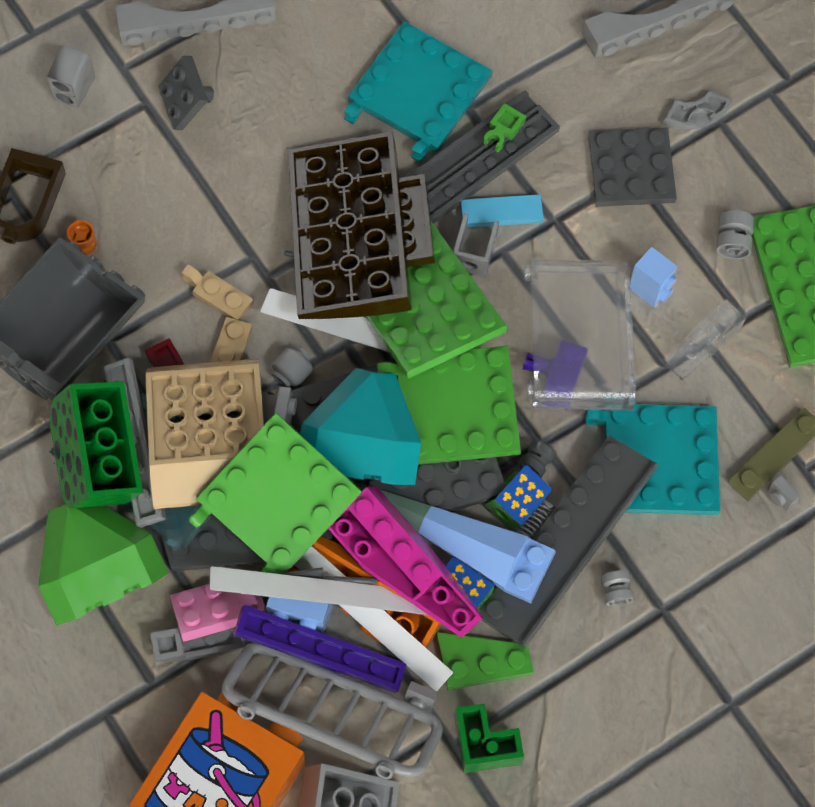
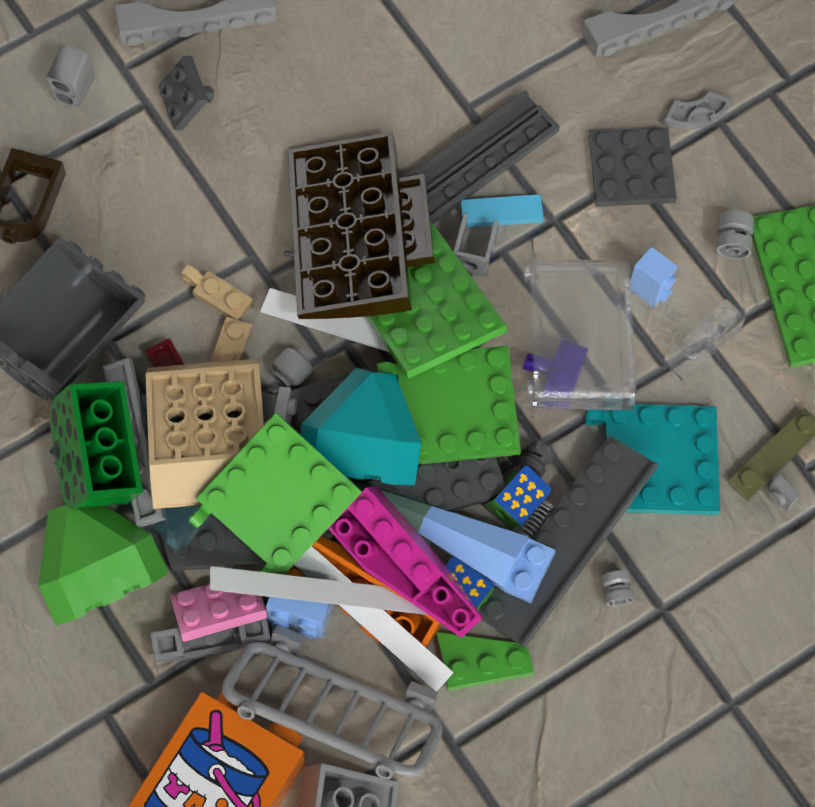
(82, 232): orange wheel -> none
(318, 573): dark grey piece -> none
(319, 649): dark purple plate -> none
(418, 88): teal plate -> none
(480, 747): green brick -> none
(504, 124): bright green plate -> none

